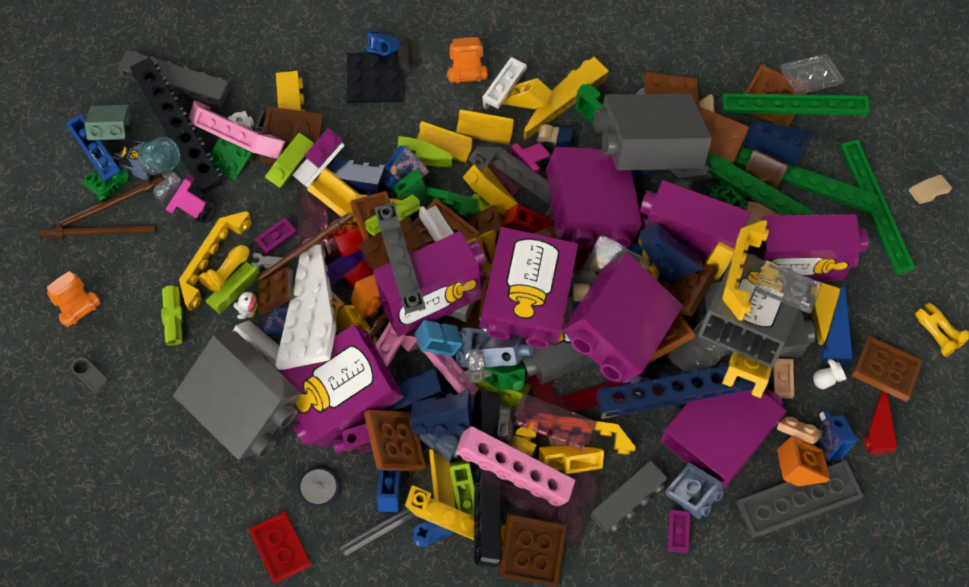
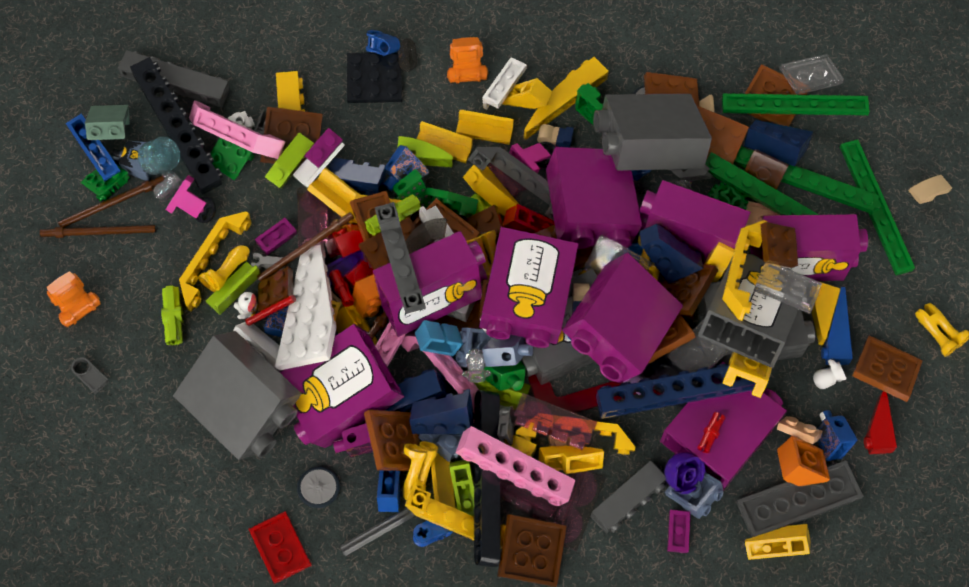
(270, 310): none -> red bar
(341, 288): none -> red pin
(421, 461): none -> yellow piece
(426, 233): none -> clear smoke tile
(684, 472): none -> dark purple cylinder
(711, 432): none -> red pin
(779, 245): none -> reddish brown plate
(780, 542): none -> yellow slope
(783, 378): light nougat plate -> none

